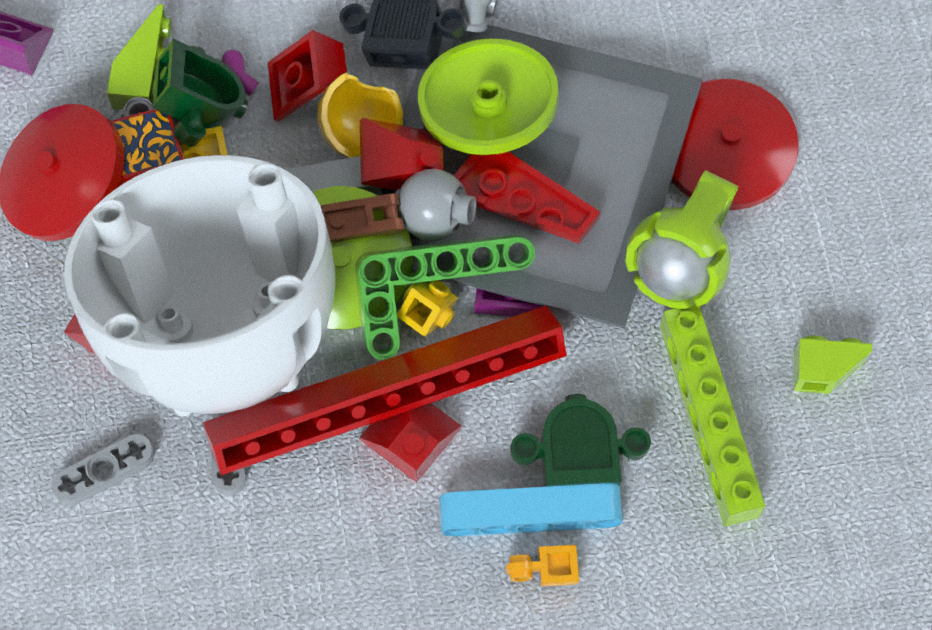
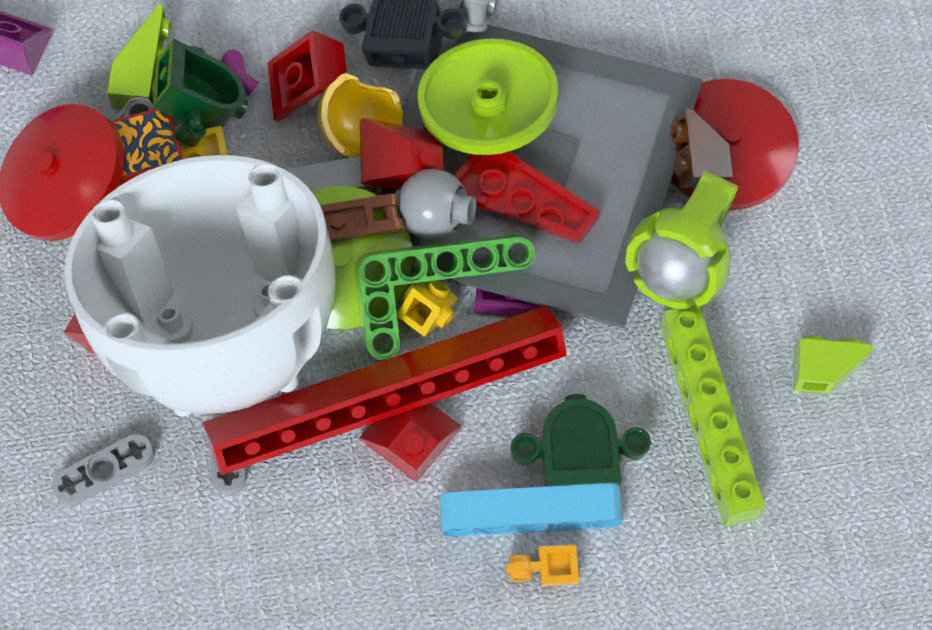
(698, 149): none -> slope

